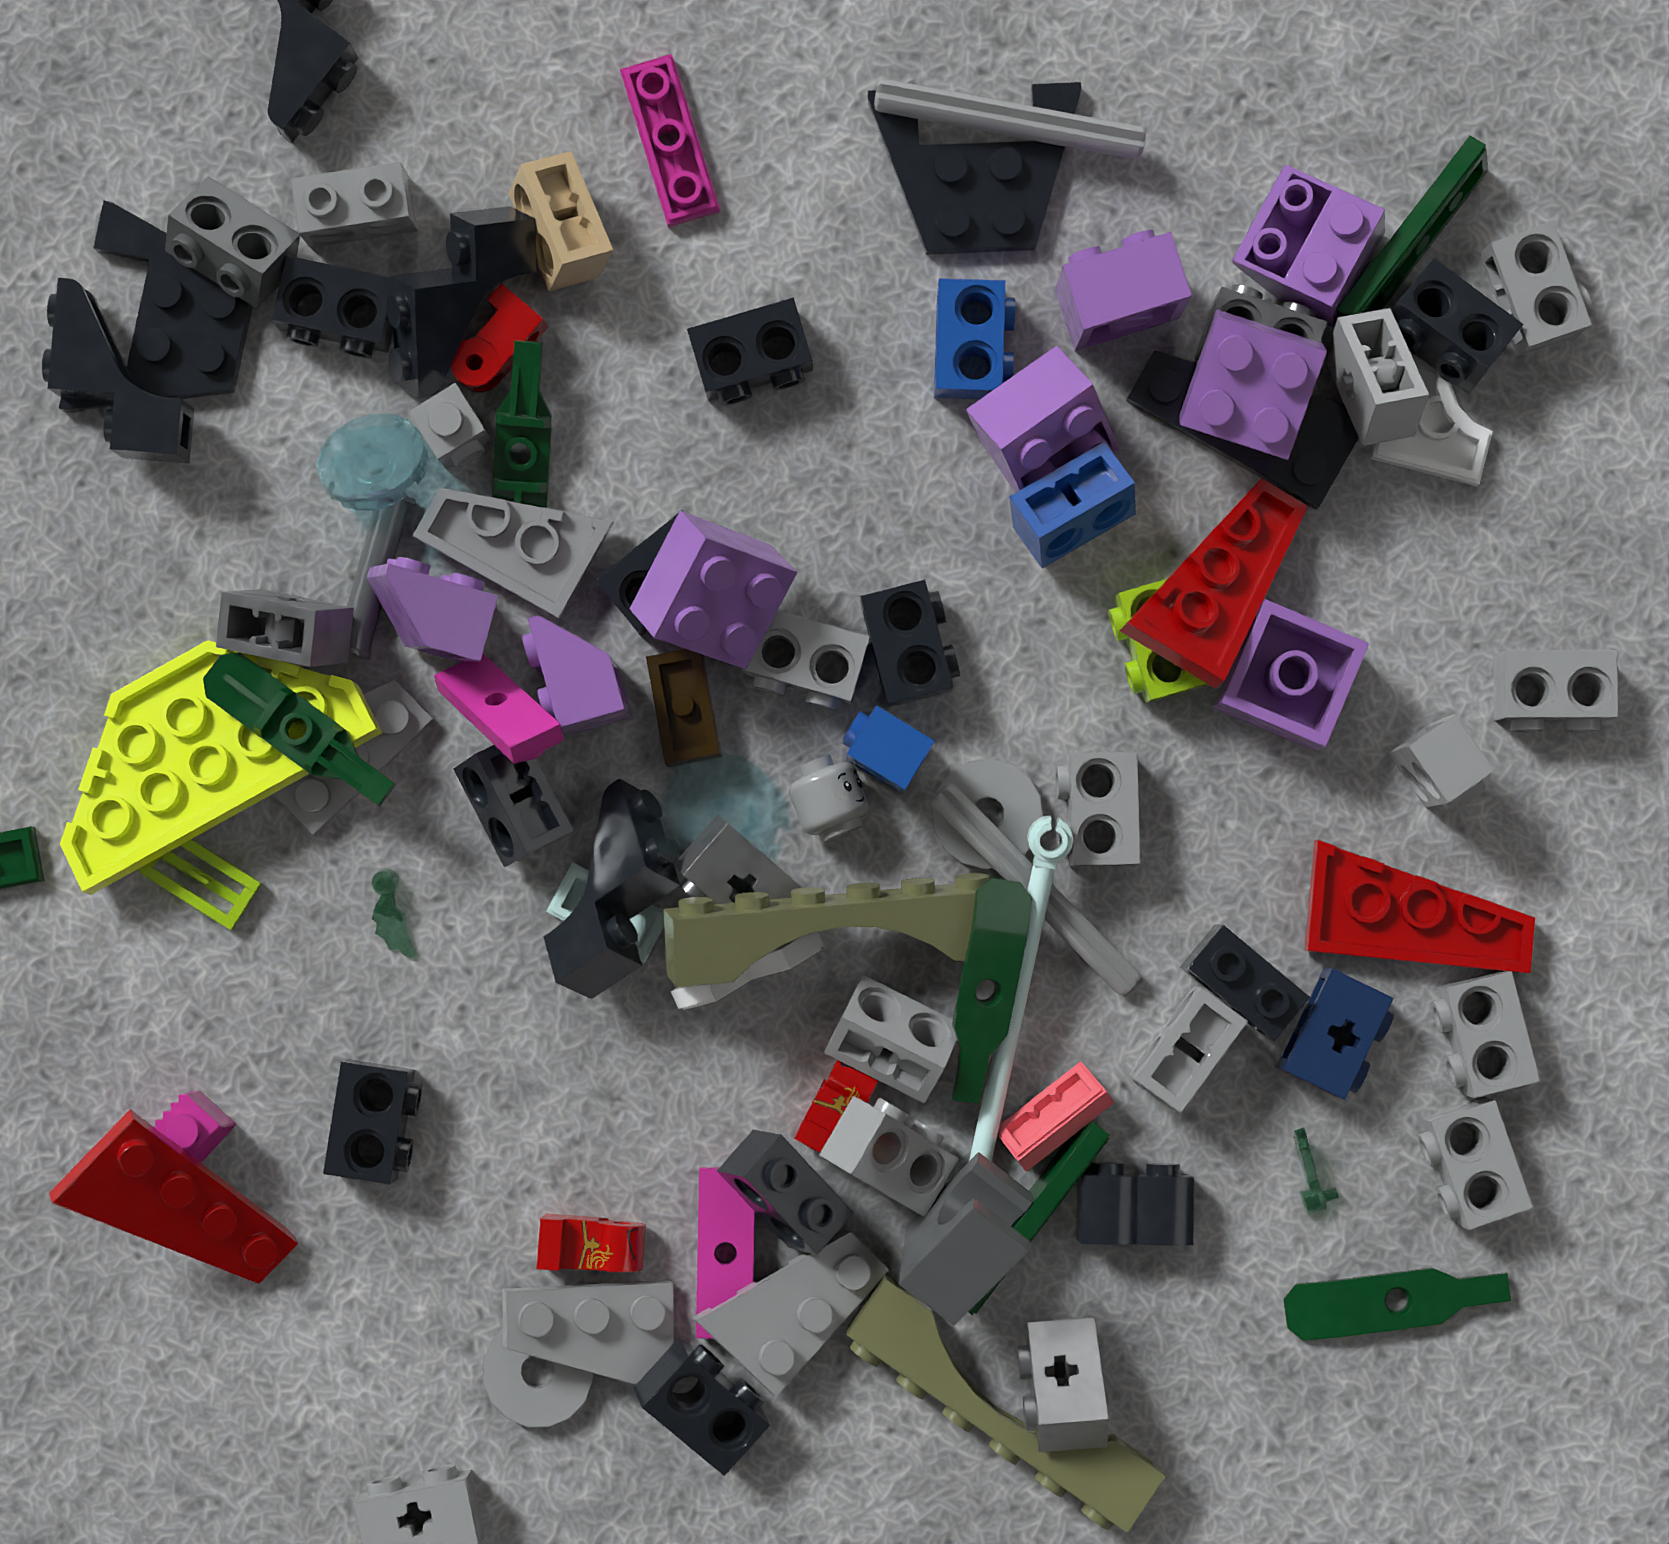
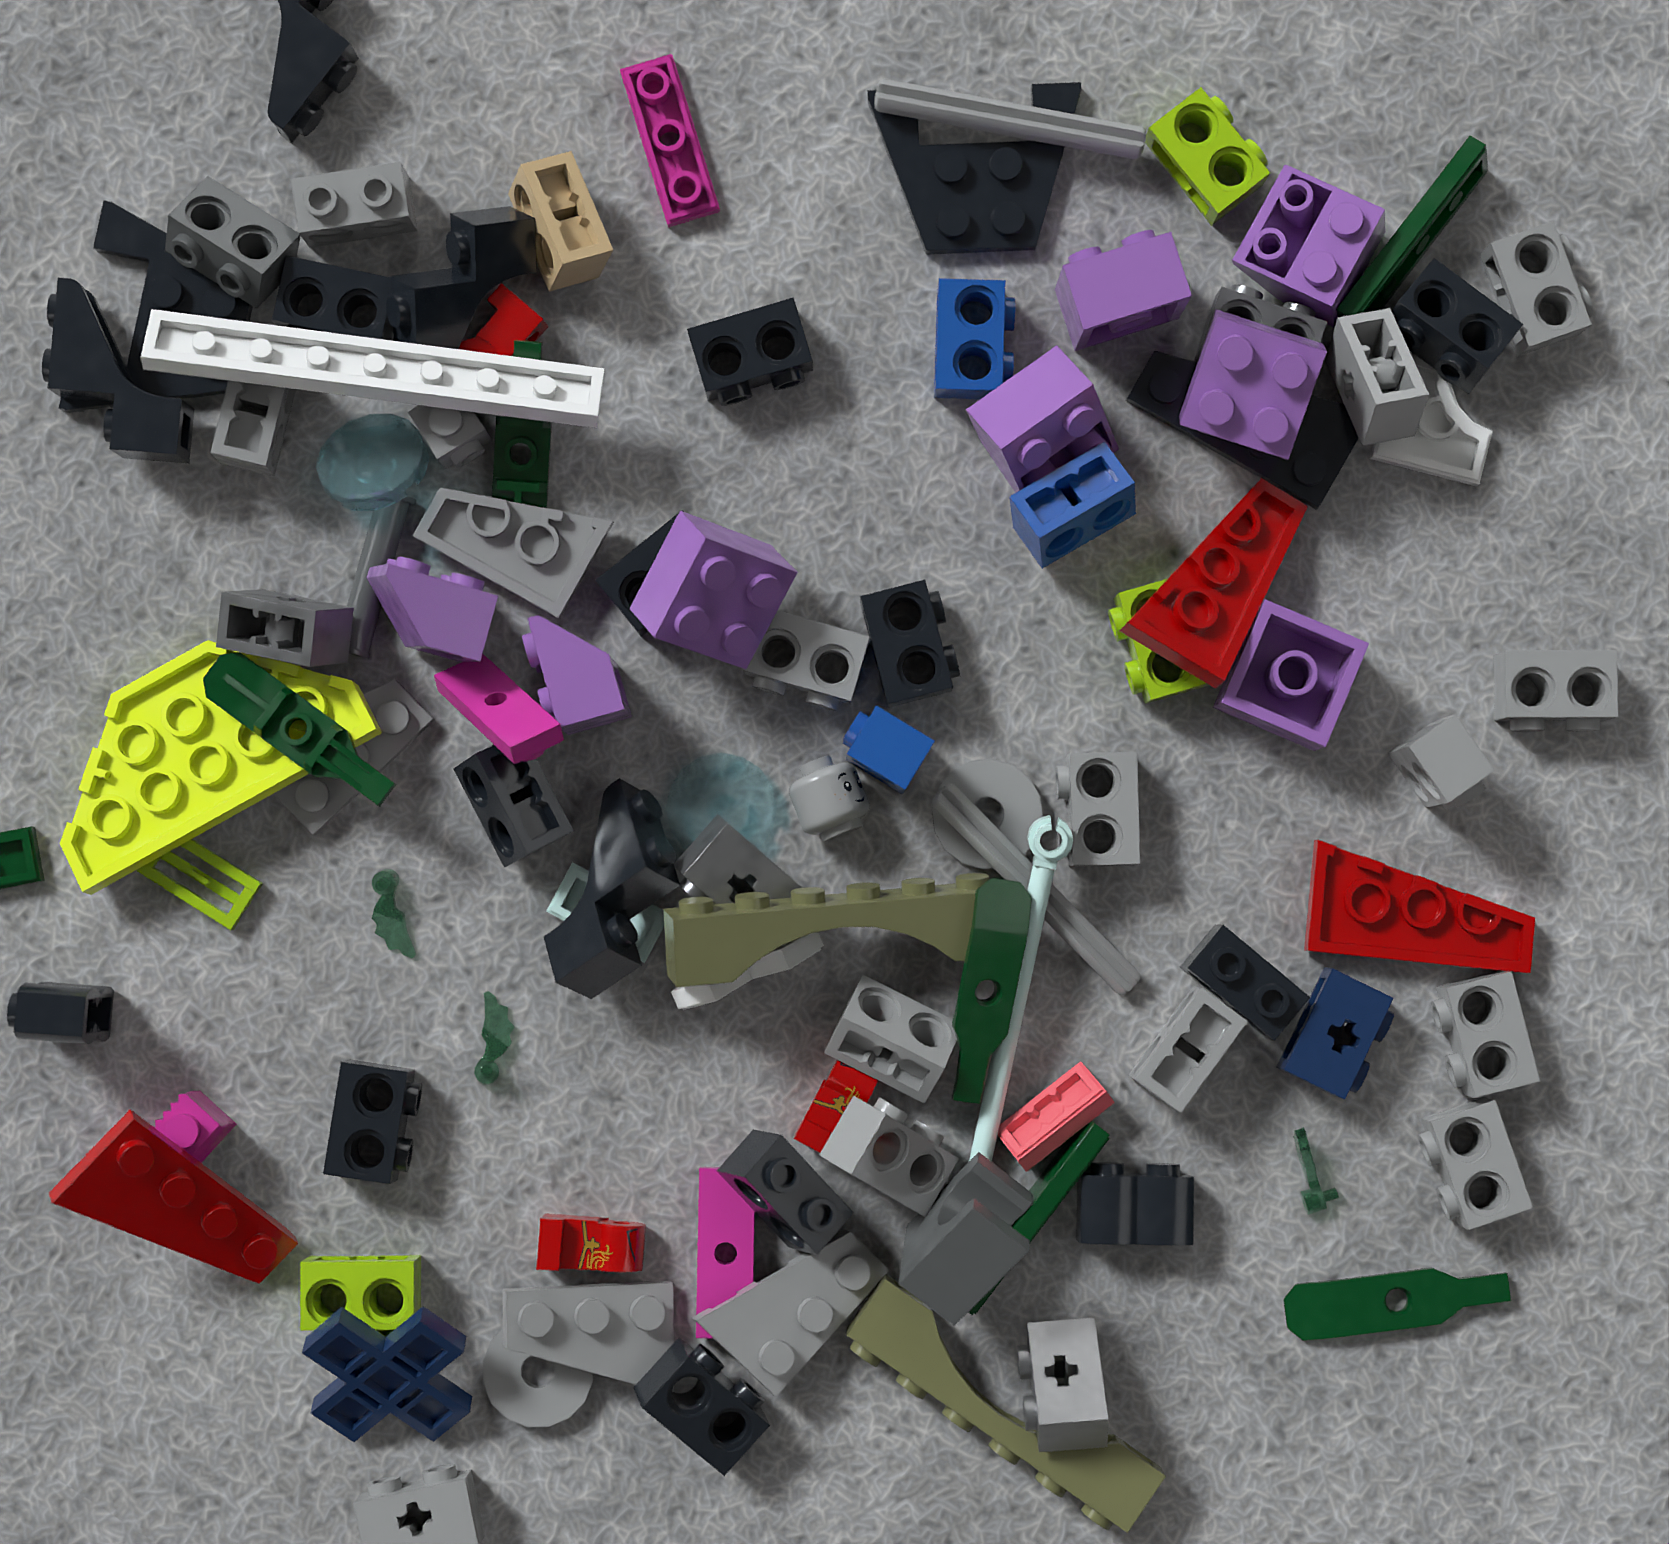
(61, 1012): none -> black brick
(252, 426): none -> light grey brick
(359, 1280): none -> lime brick
(372, 368): none -> white plate
(388, 1374): none -> dark blue plate
(496, 1035): none -> clear green piece
(683, 707): dark brown plate -> none
(1194, 163): none -> lime brick

